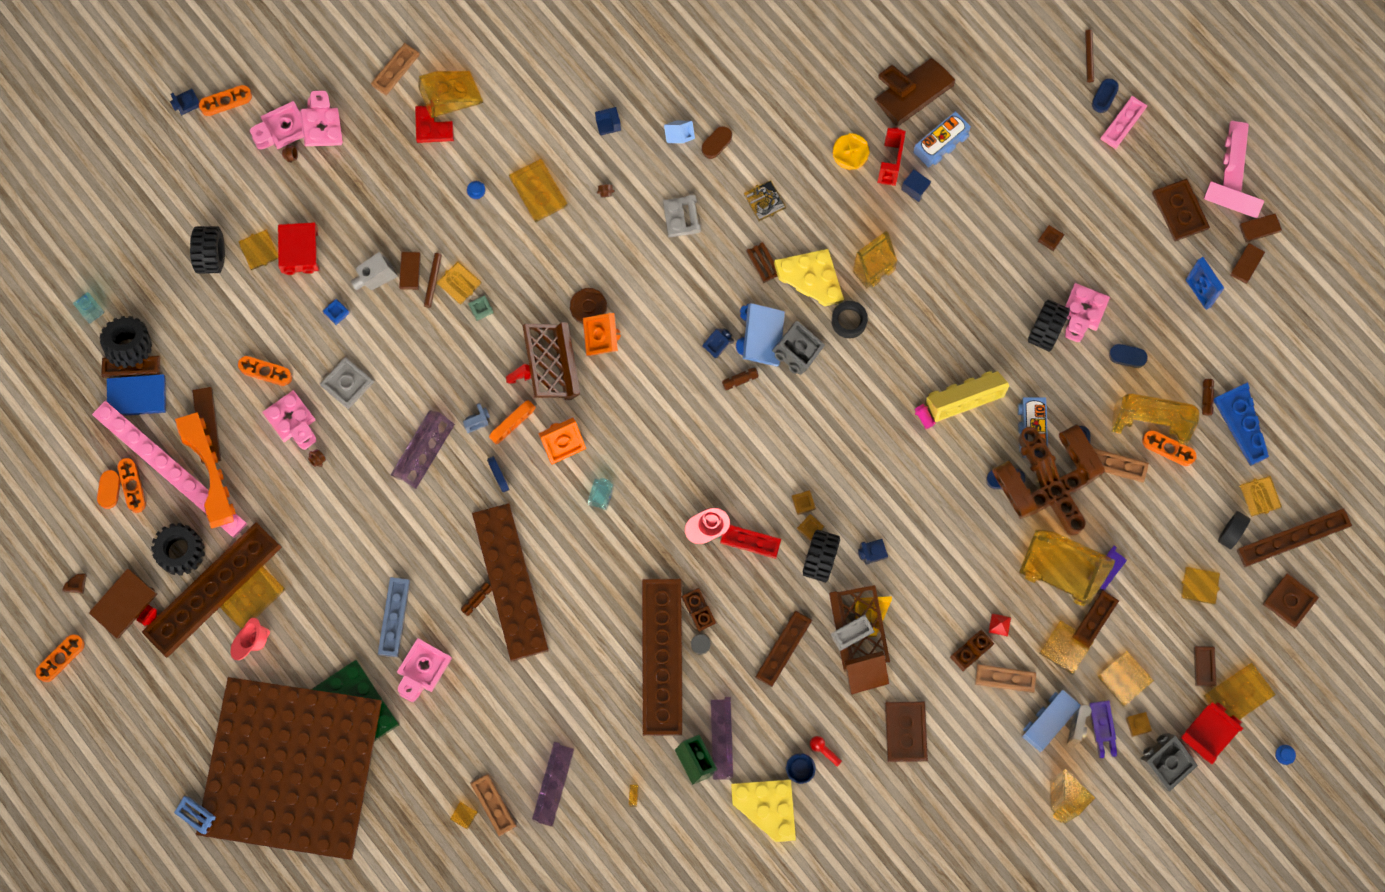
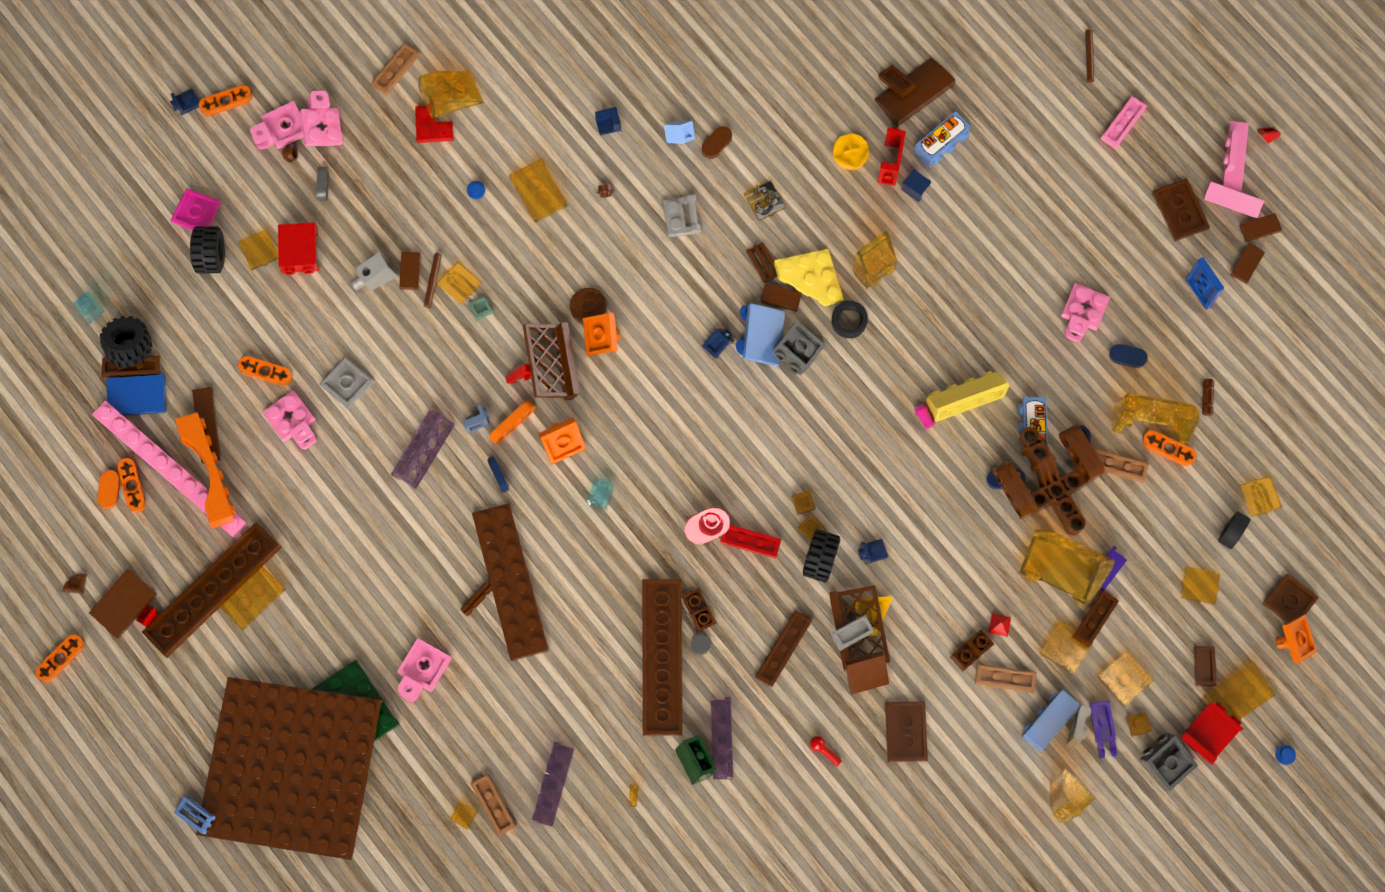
(167, 538): black tyre -> none
(195, 210): none -> dark pink plate
(250, 638): coral piece -> none
(316, 458): reddish brown plate -> none
(322, 183): none -> dark grey beam
(336, 312): blue tile -> none
(394, 617): sand blue plate -> none
(740, 378): reddish brown axle -> none
(767, 806): light yellow plate -> none
(781, 297): none -> reddish brown tile
(800, 768): dark blue hair -> none
(1048, 325): black tyre -> none
(1051, 238): reddish brown plate -> none
(1105, 95): dark blue tile -> none
(1240, 416): blue wing -> none
(1269, 134): none -> red slope
(1294, 537): reddish brown plate -> none
(1298, 639): none -> orange tile

